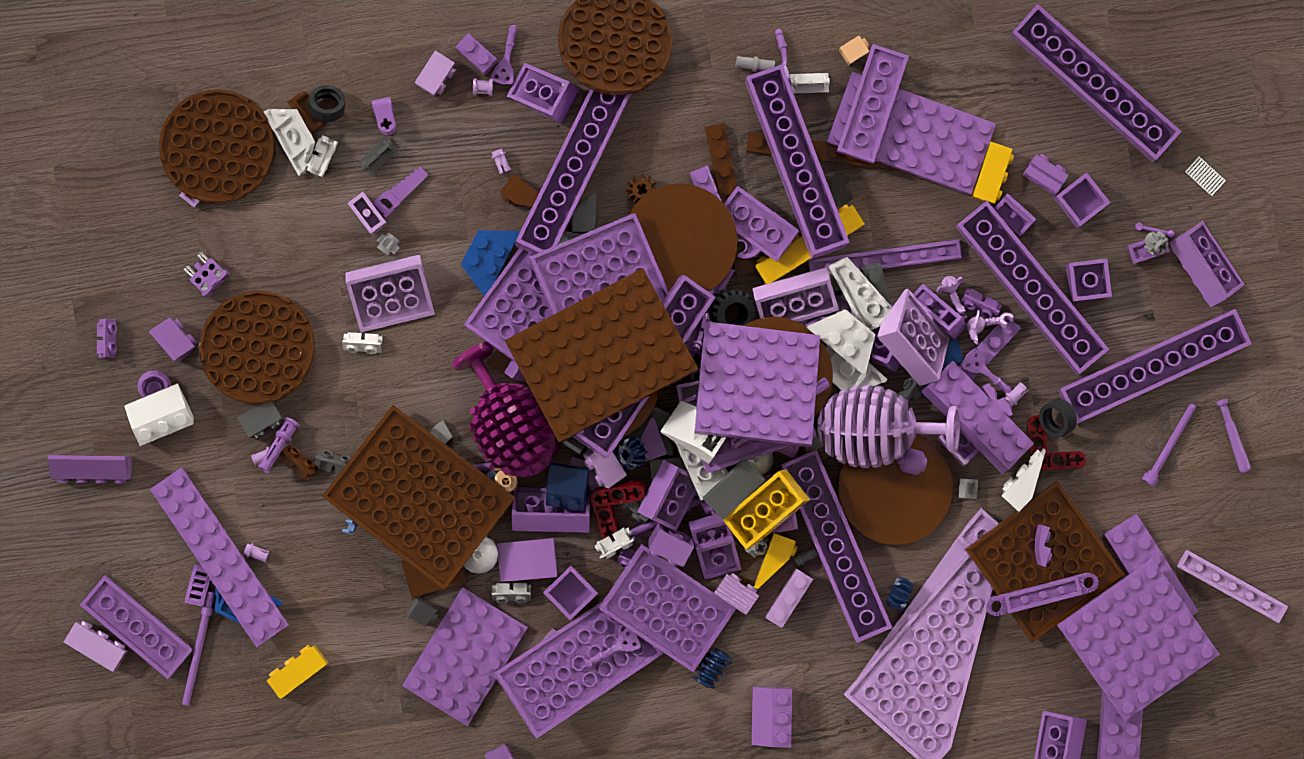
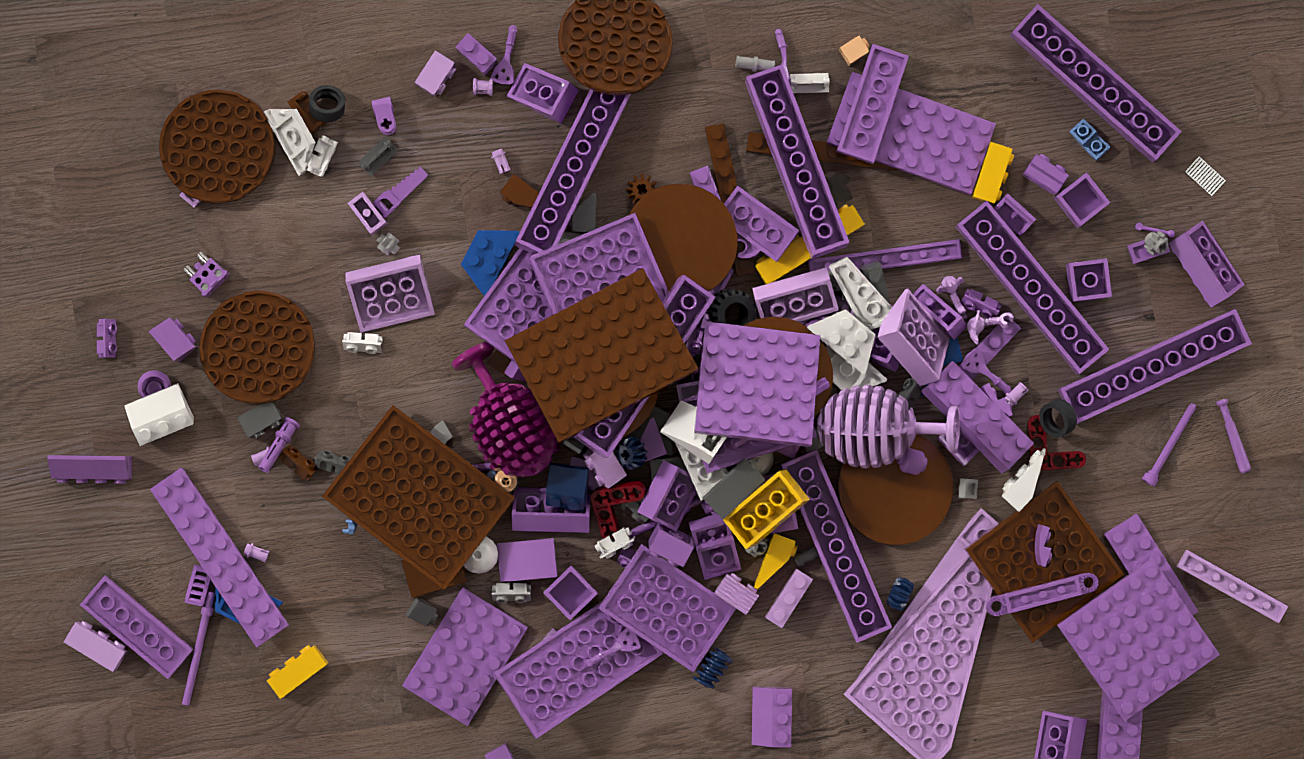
(1089, 140): none -> medium blue slope

